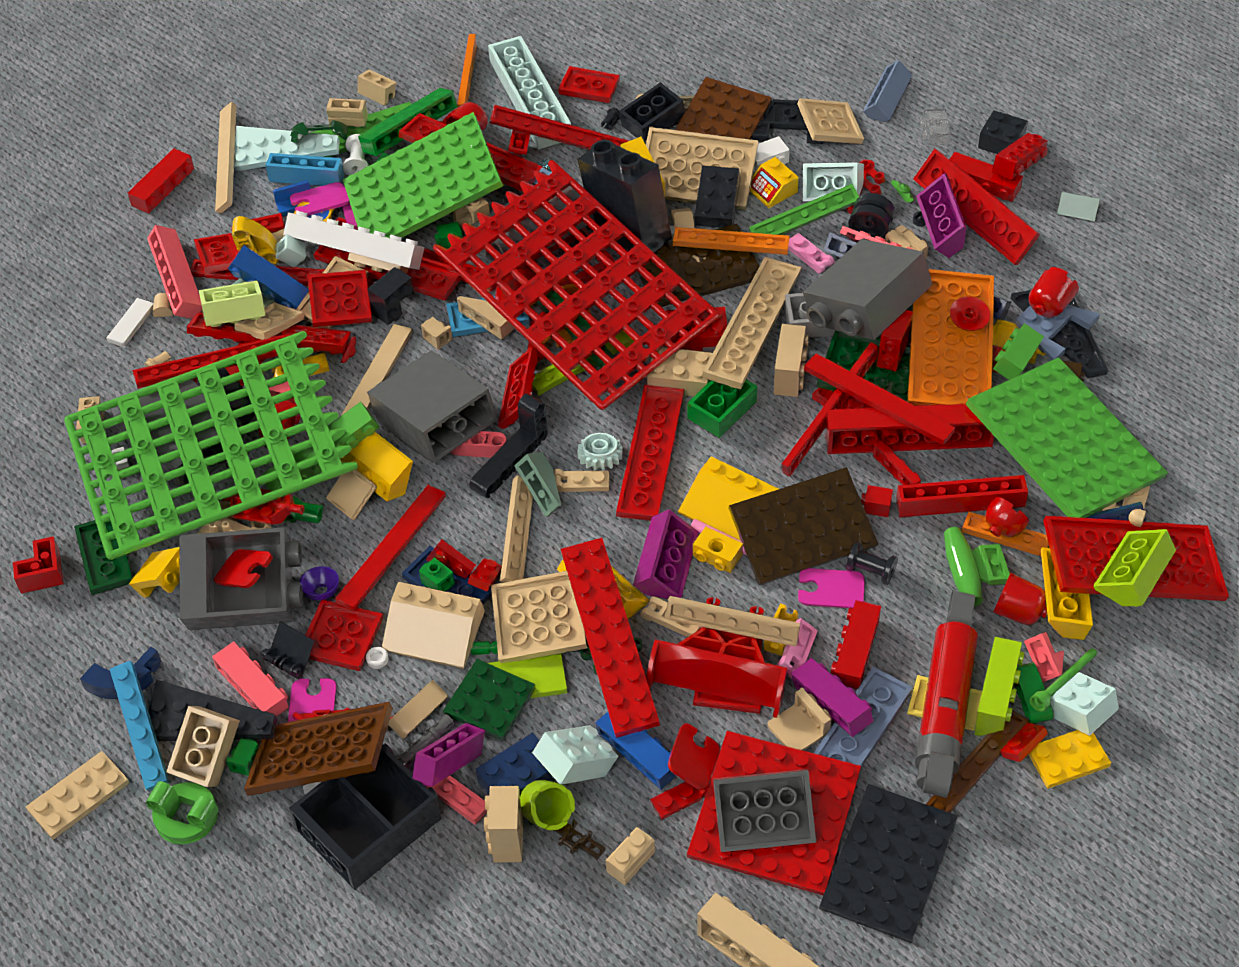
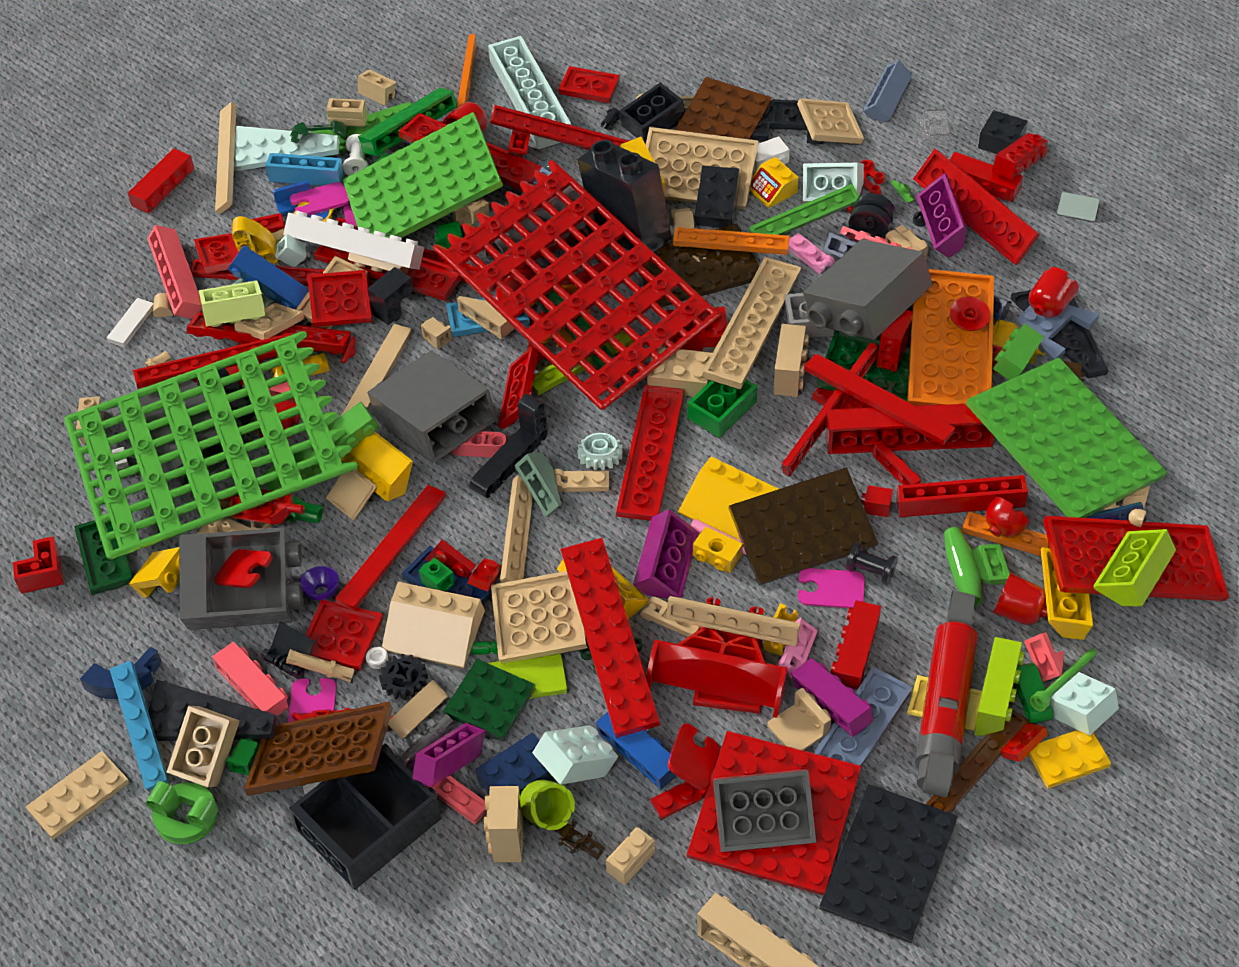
(315, 664): none -> tan pin
(396, 684): none -> black gear

